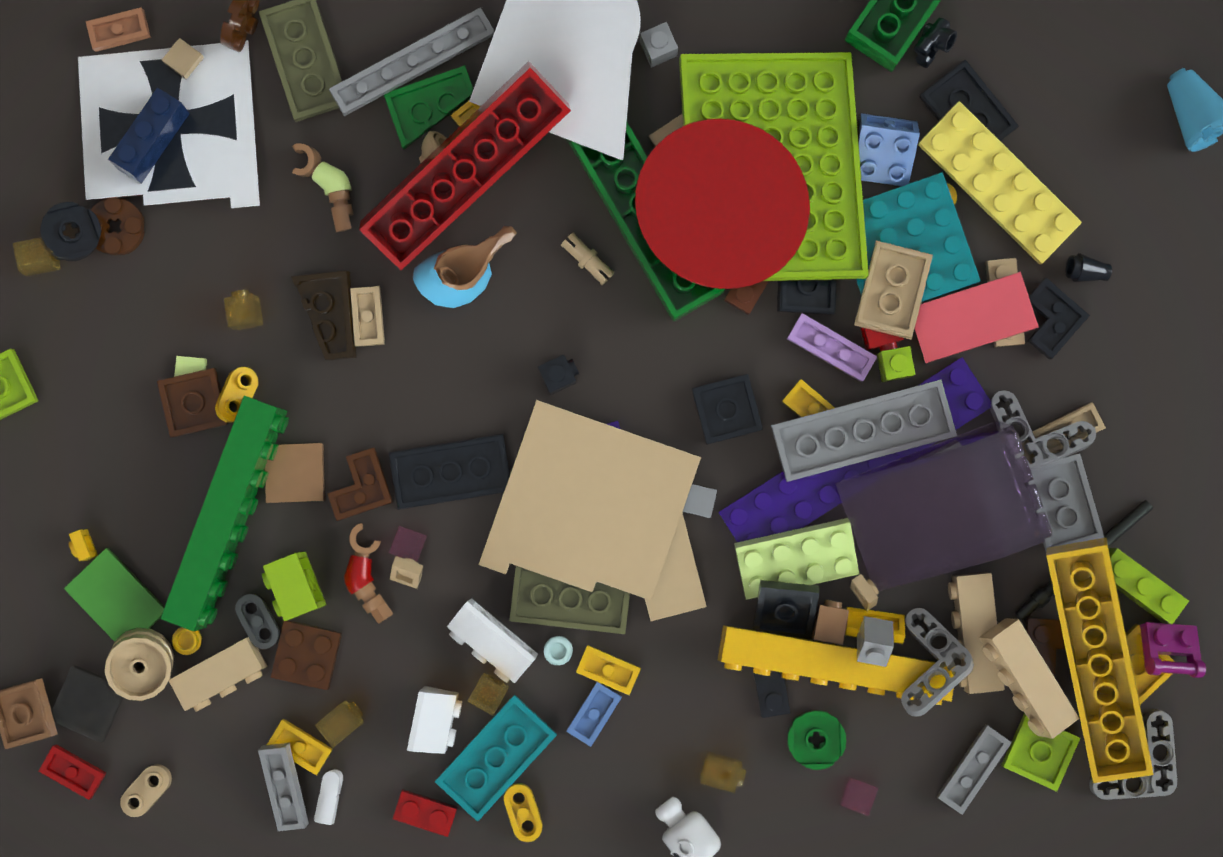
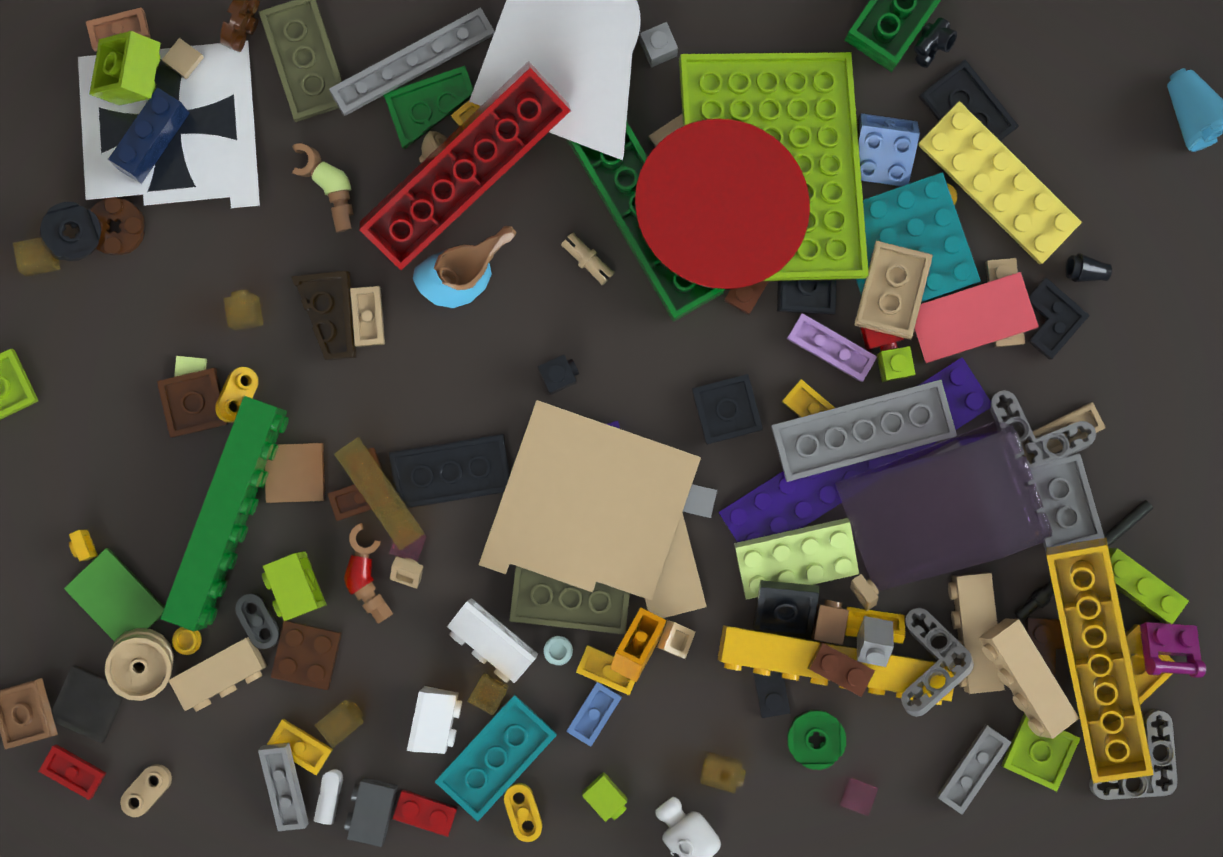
(125, 68): none -> lime brick
(371, 812): none -> dark grey brick
(379, 493): none -> clear yellow plate
(605, 797): none -> lime brick
(638, 644): none -> light orange brick
(676, 639): none -> tan plate
(841, 669): none -> copper plate

